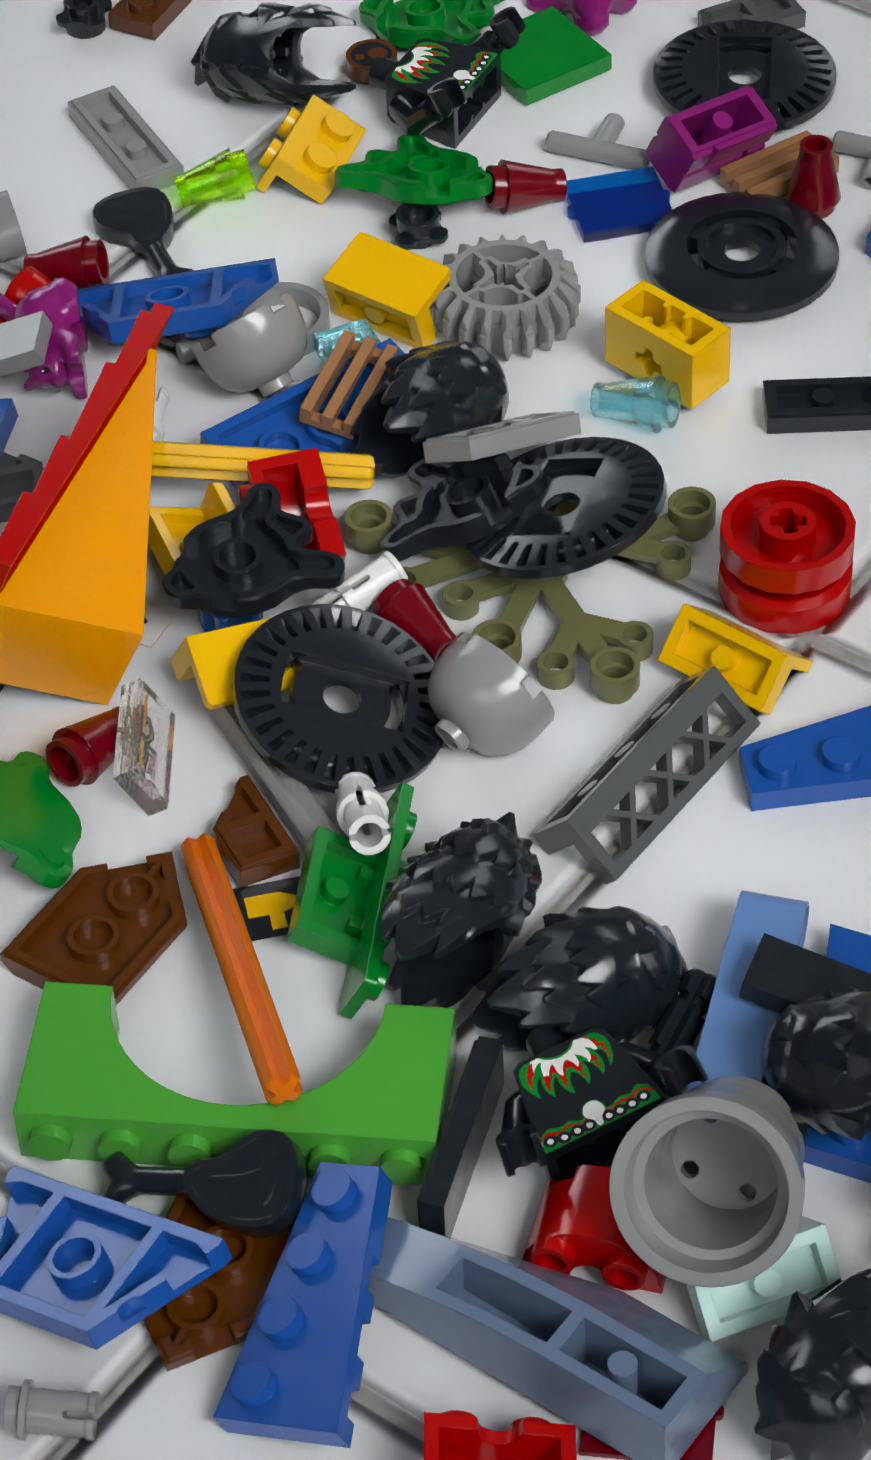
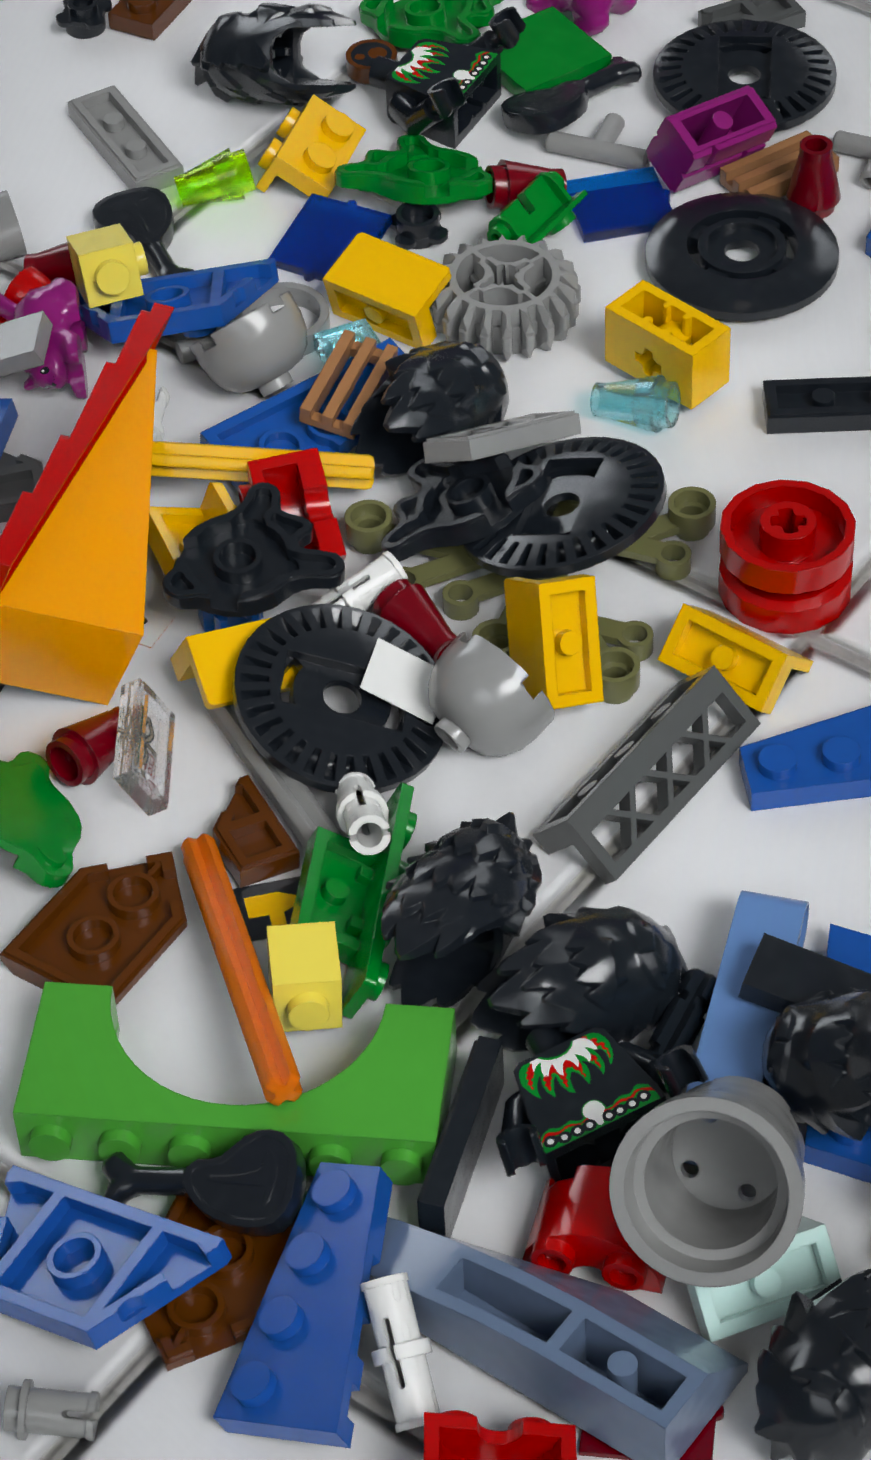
(107, 265): none -> light yellow brick
(305, 975): none -> light yellow brick
(323, 233): none -> clear blue piece
(399, 679): none -> white sticker
(400, 1350): none -> white pin
(547, 206): none -> green hinge
(556, 637): none -> yellow panel
(558, 106): none -> black piece

